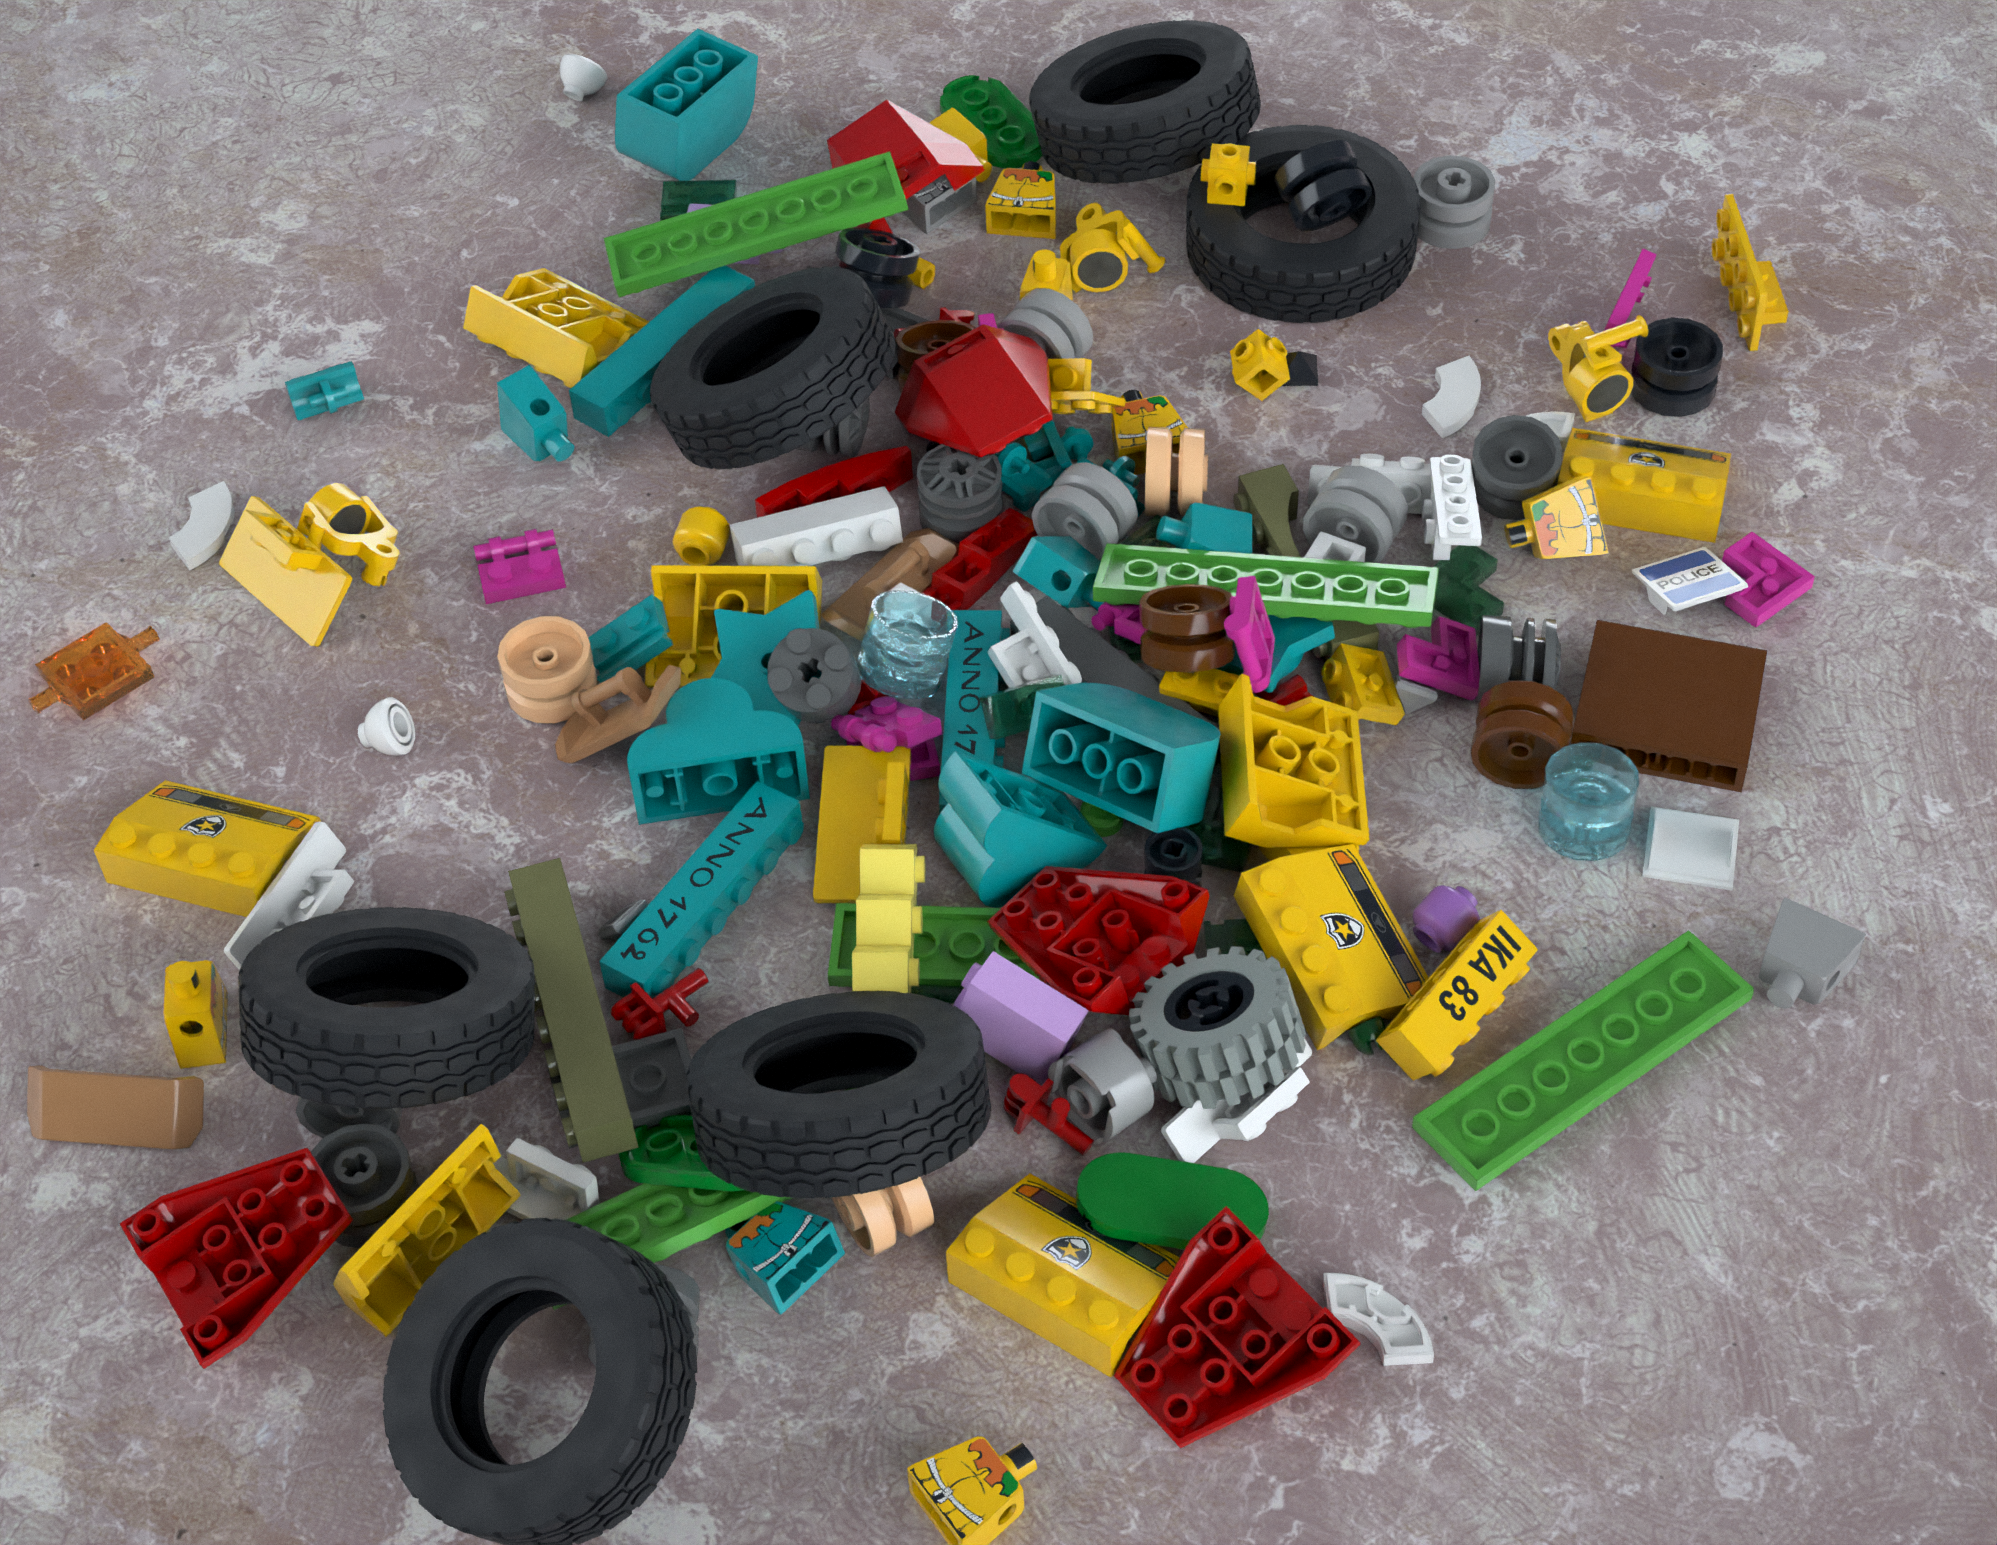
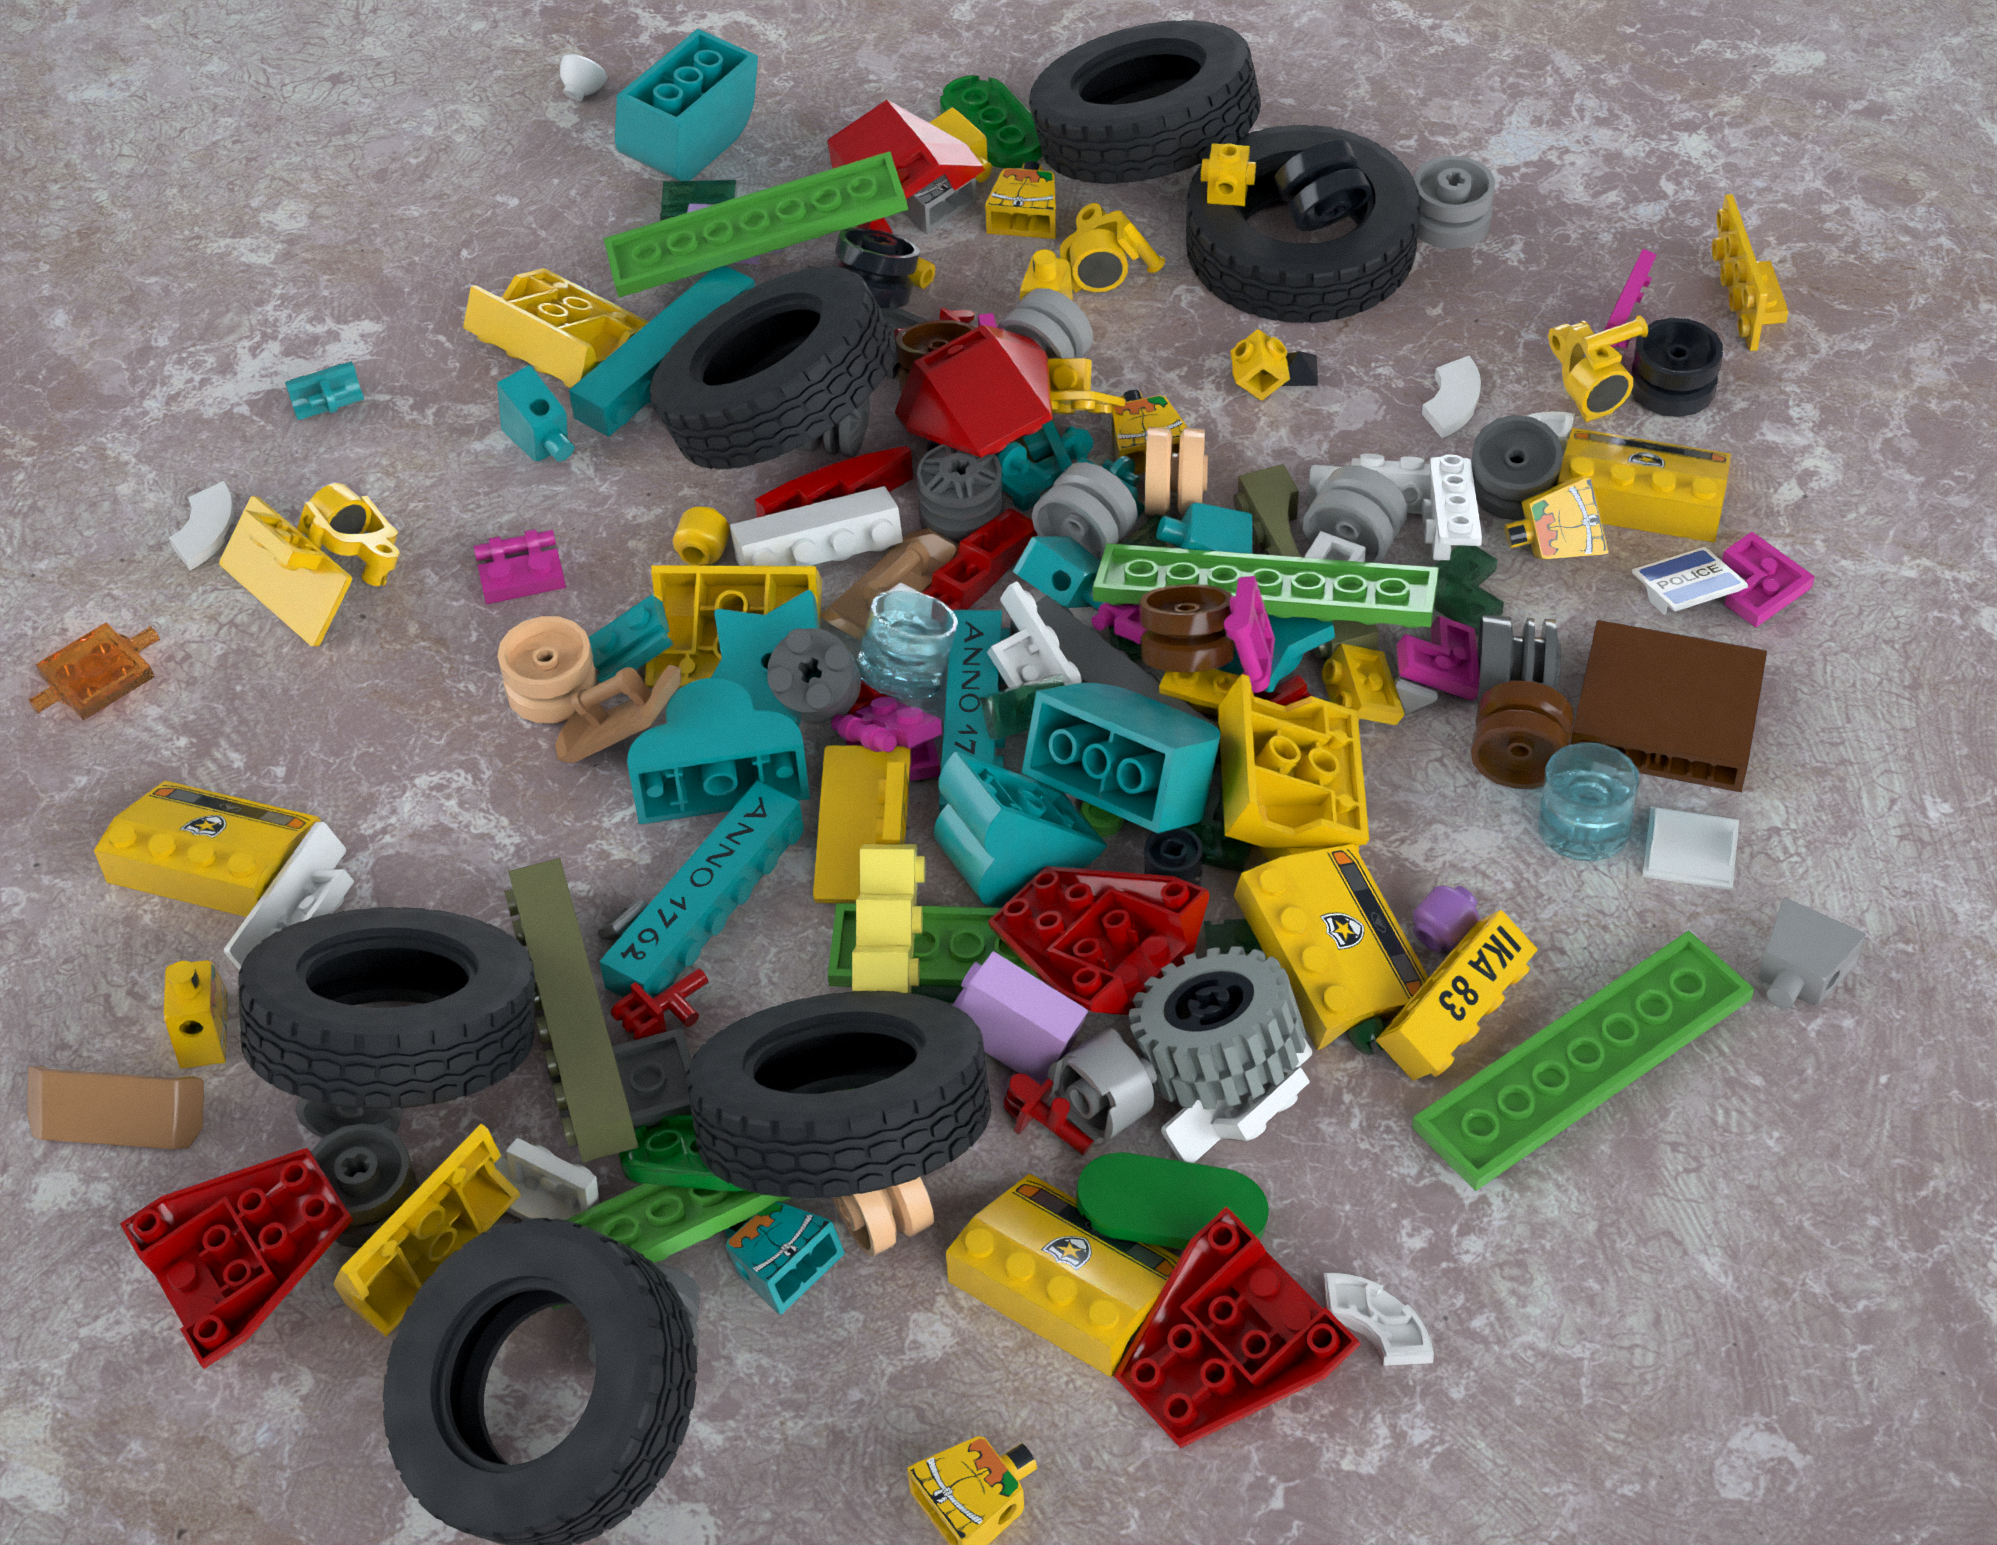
(388, 728): white brick -> none

